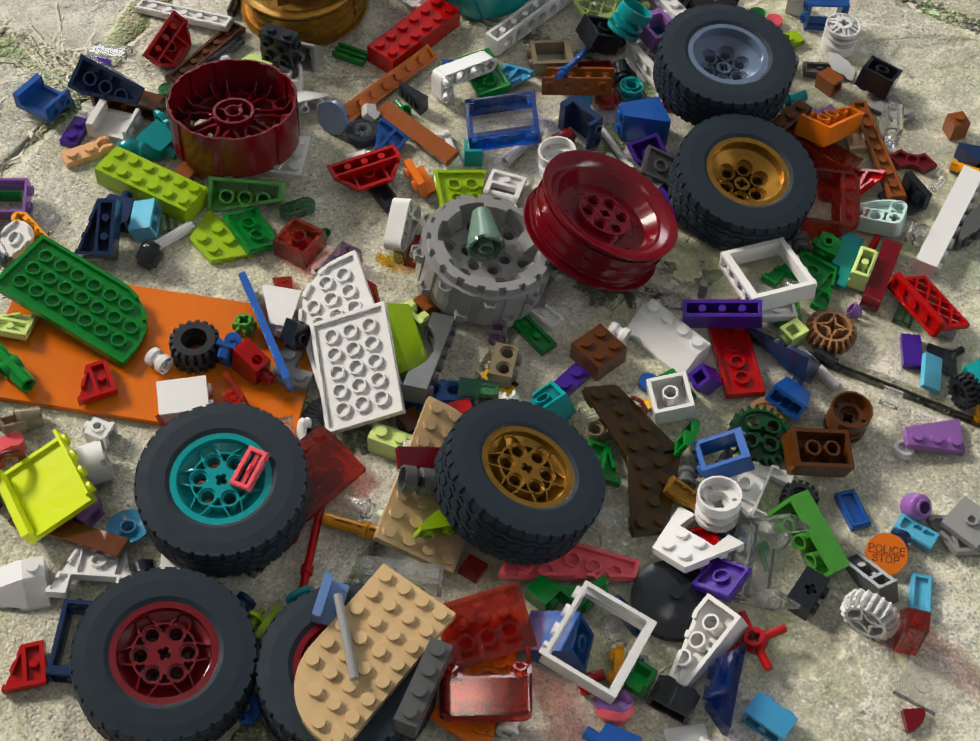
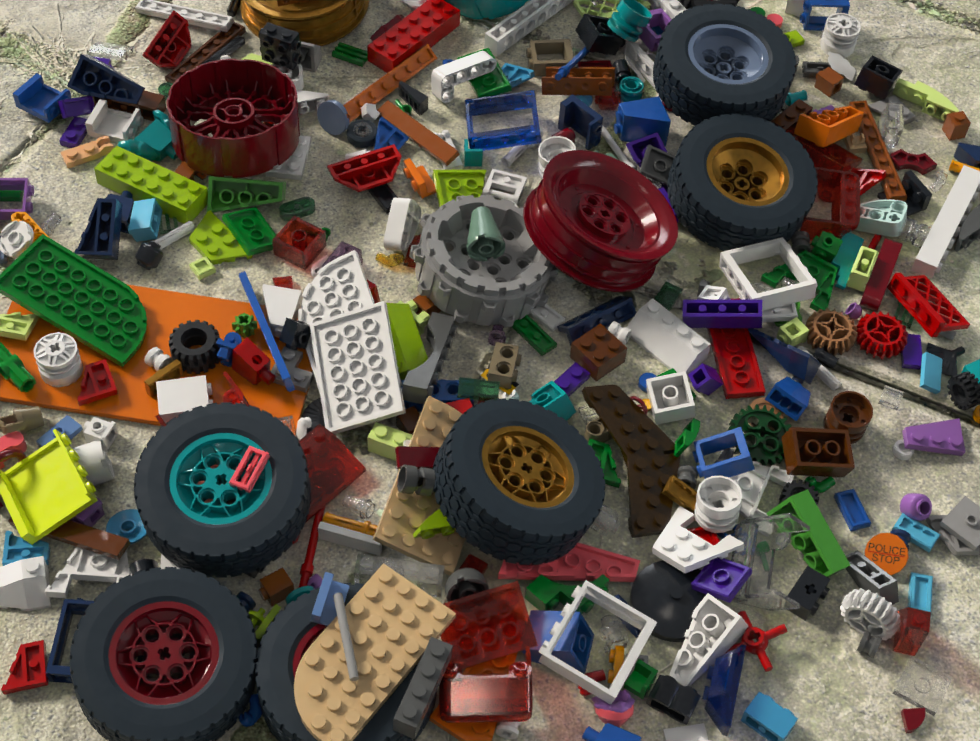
(17, 549): none -> dark azure wing
(58, 359): none -> white wheel
(66, 425): none -> medium blue plate
(76, 106): none -> dark purple tile
(169, 372): none -> pearl gold plate
(202, 268): none -> yellowish green tile
(276, 587): none -> dark orange brick
(315, 581): none -> medium lavender hinge
(349, 538): none -> white tile
(387, 26): none -> dark red tile
(464, 583): none -> dark grey cylinder
(617, 309): none -> dark blue fence
(668, 295): none -> clear green tile
(714, 293): none -> white bracket
(821, 486): none -> green arm
(869, 644): none -> dark grey wheel
(879, 338): none -> red gear
(931, 100): none -> yellowish green slope

